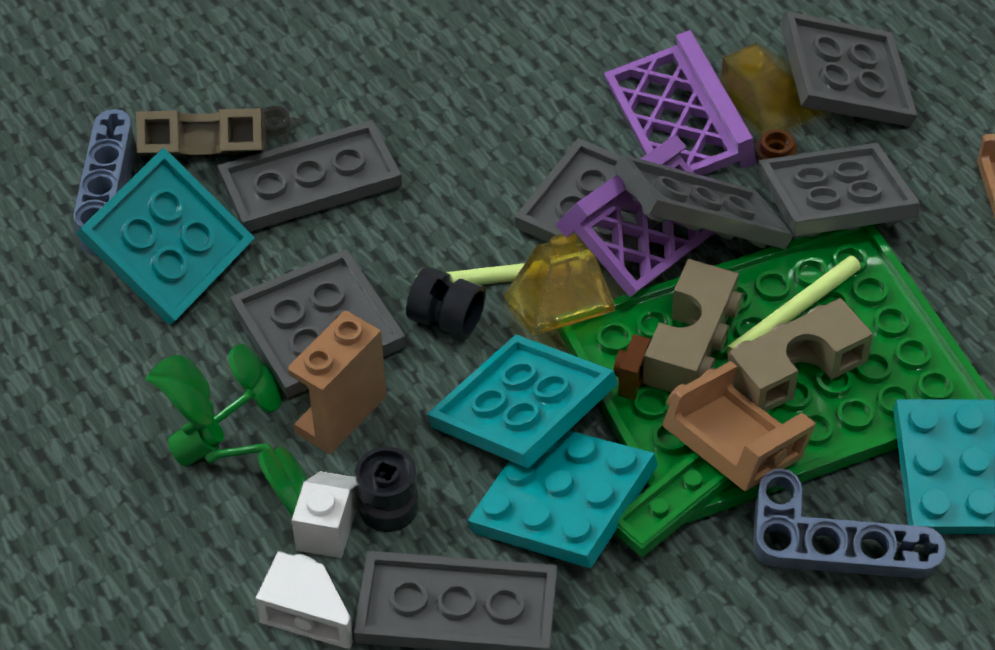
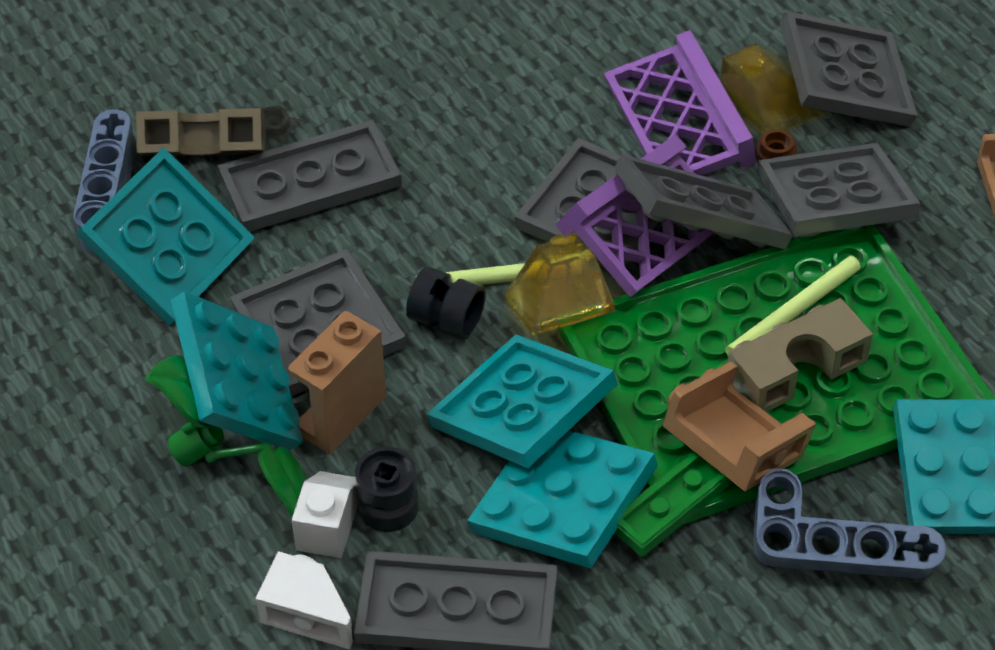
(236, 372): none -> teal plate
(629, 367): reddish brown plate -> none
(704, 300): dark tan arch -> none

